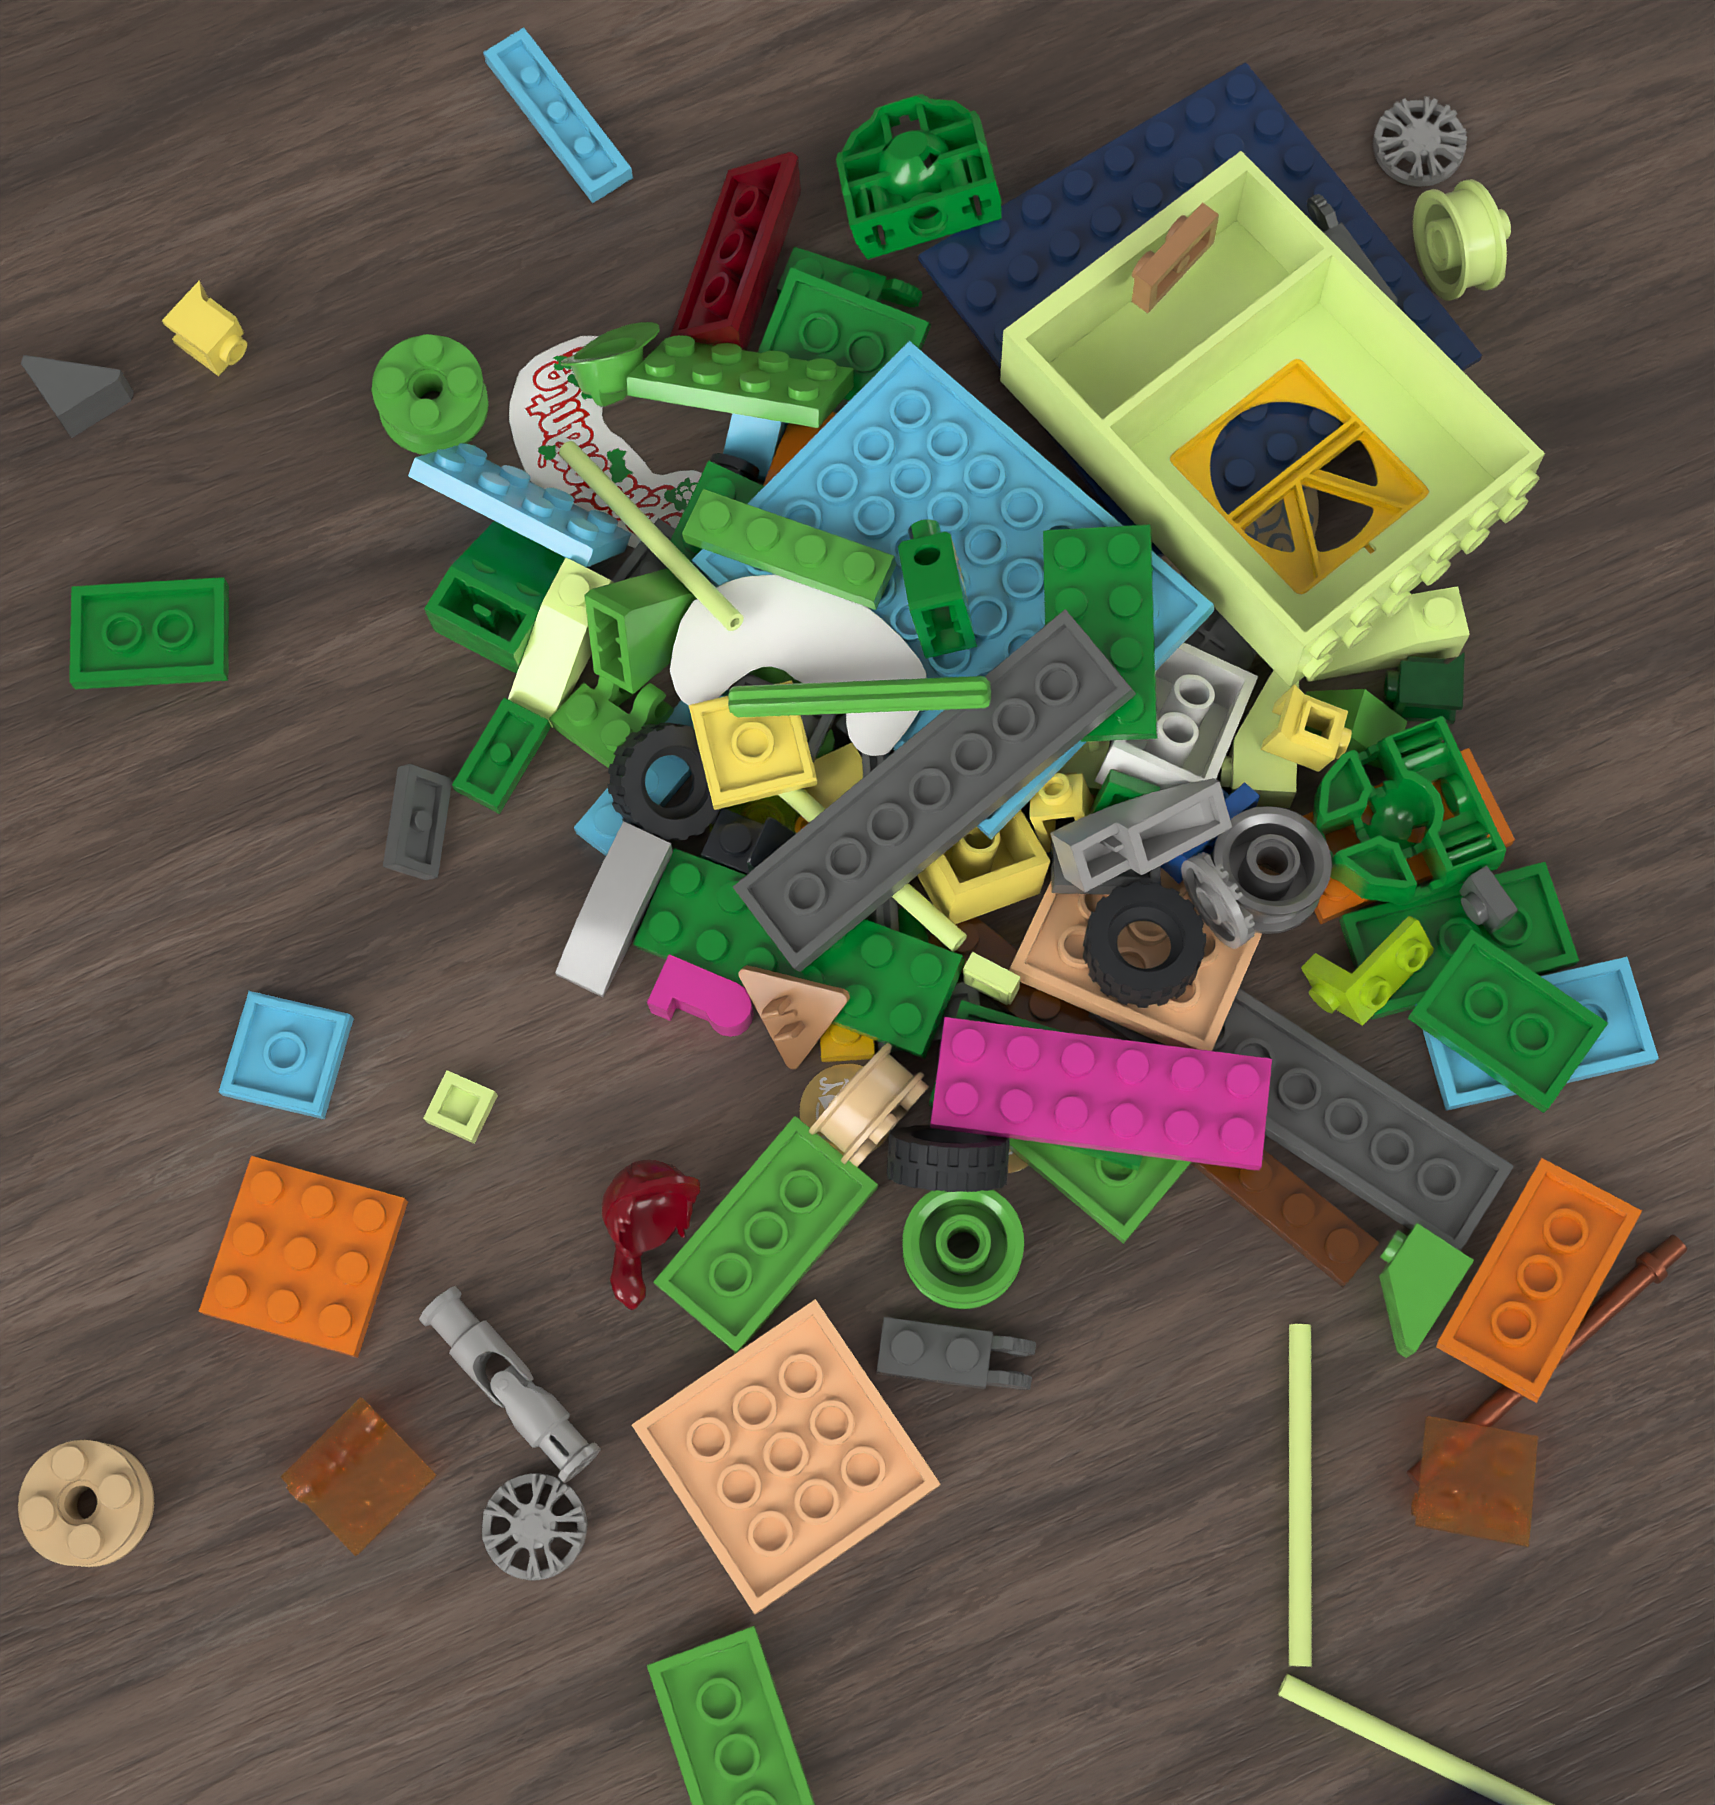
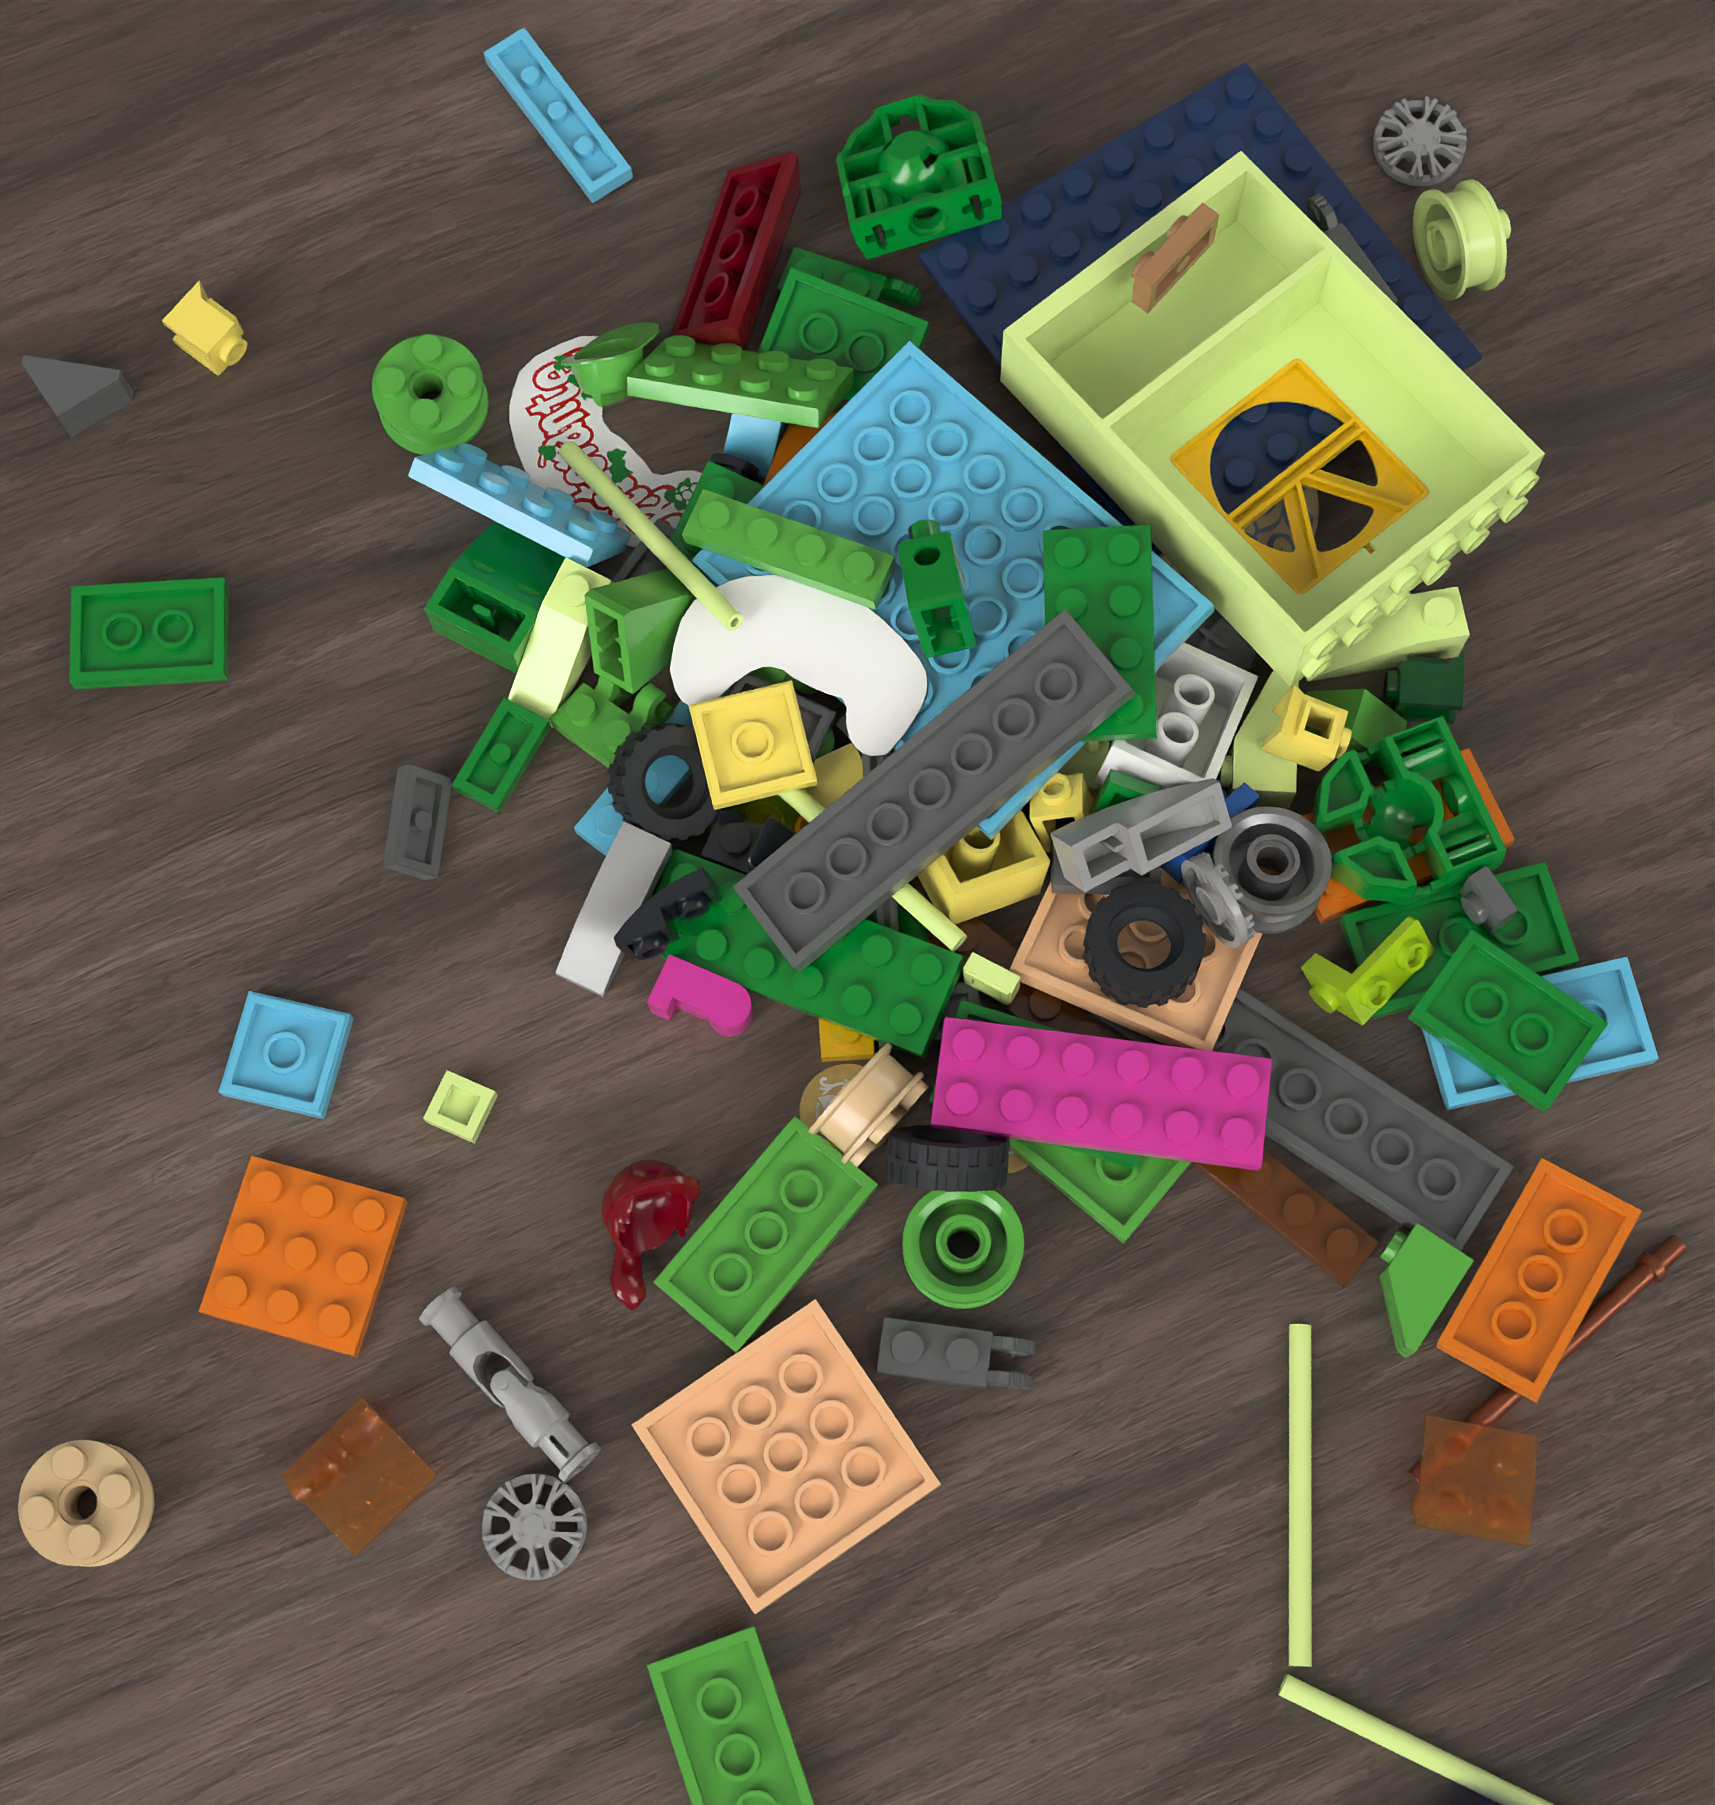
(652, 924): none -> black slope
(793, 1009): medium nougat piece -> none
(860, 696): bright green axle -> none

